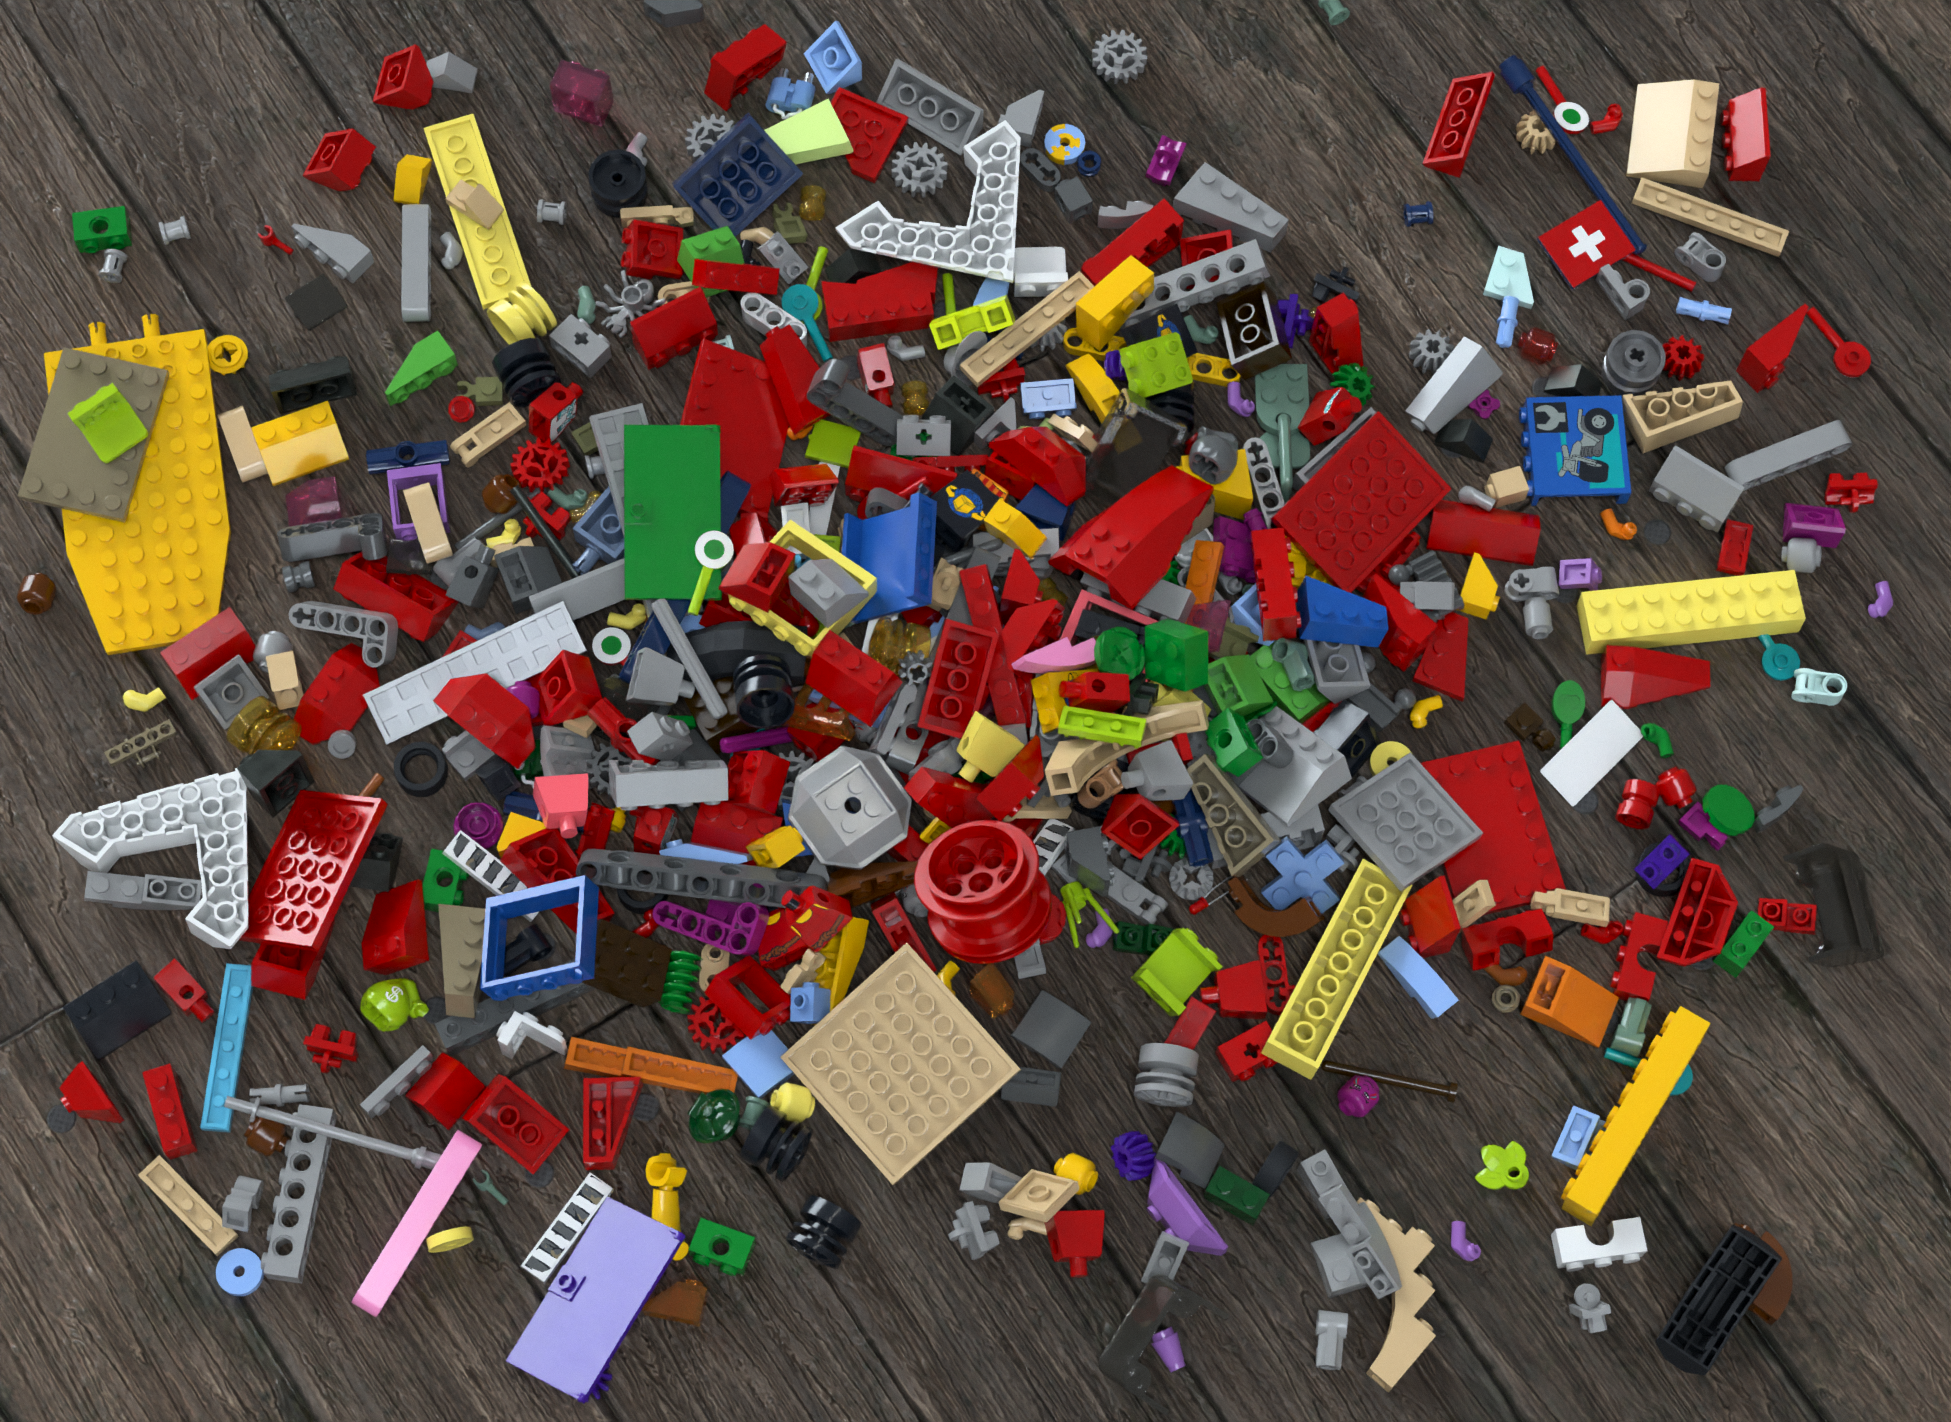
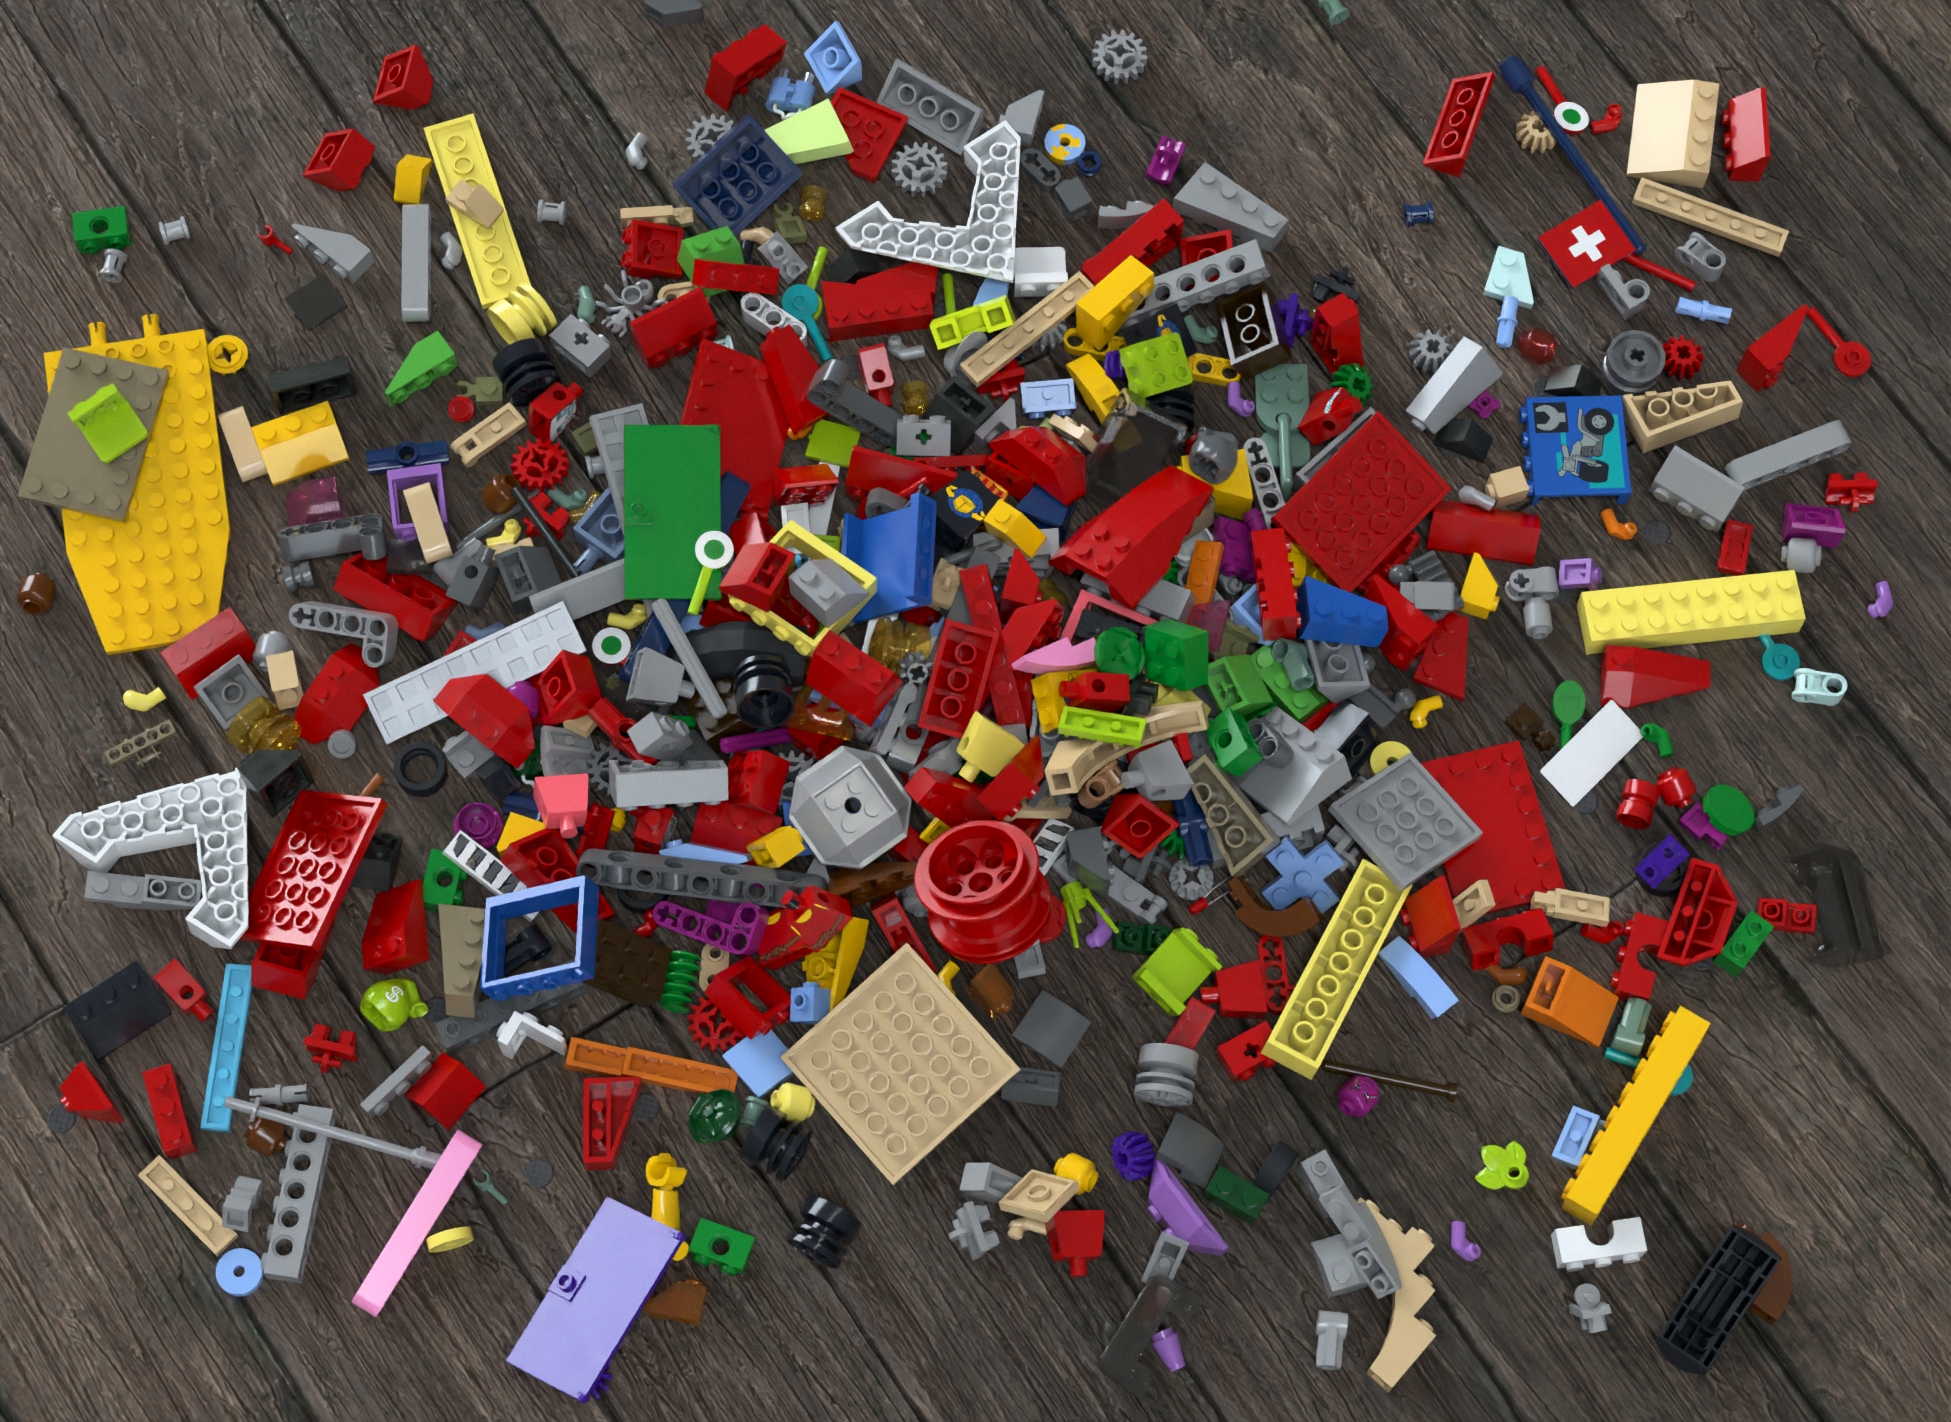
(452, 73): light grey slope -> none
(515, 1123): red slope -> none
(567, 1228): tile -> none
(581, 92): clear pink brick -> none
(617, 182): black wheel -> none
(804, 972): tan plate -> none

